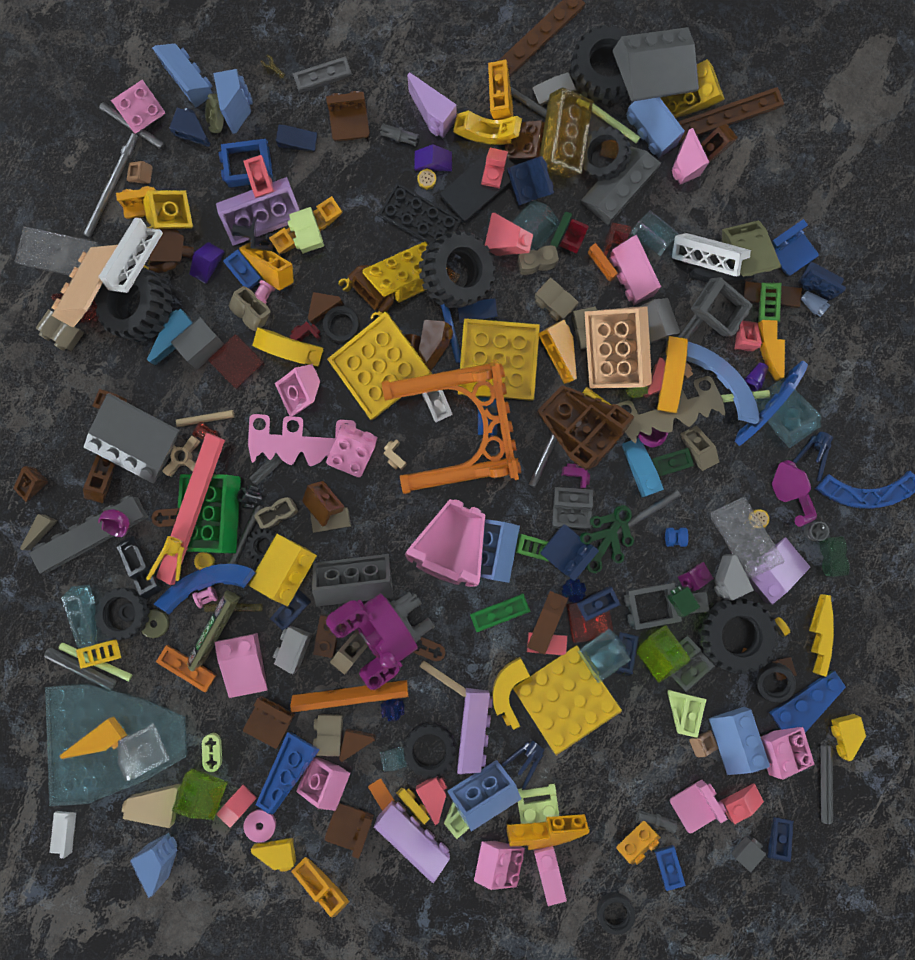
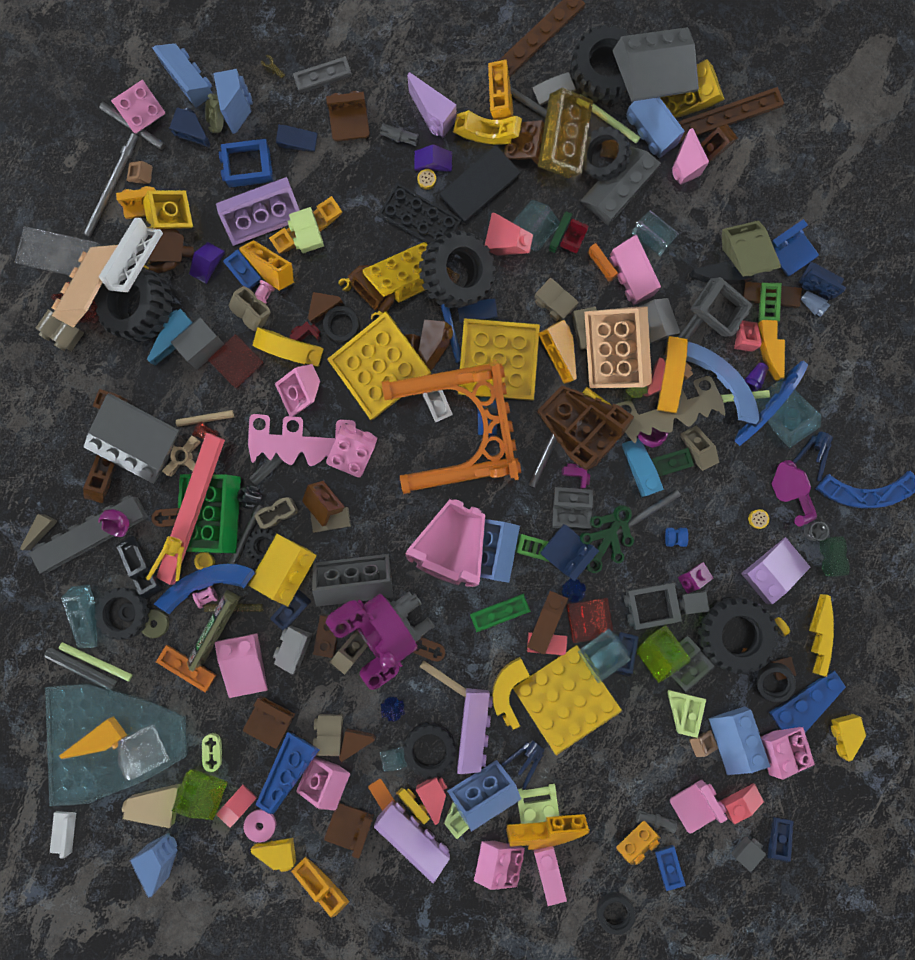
(29, 482): reddish brown slope -> none
(115, 648): yellow slope -> none
(250, 232): black bracket -> none
(258, 176): coral slope -> none
(348, 696): orange tile -> none
(394, 460): tan bracket -> none
(494, 168): coral slope -> none
(530, 180): dark blue bracket -> none
(542, 259): dark tan brick -> none
(598, 603): dark blue slope -> none
(617, 234): clear red panel -> none
(683, 600): dark green brick -> none
(712, 247): white fence -> none
(731, 578): light grey slope -> none
(746, 537): clear tile -> none
(827, 784): dark grey axle -> none

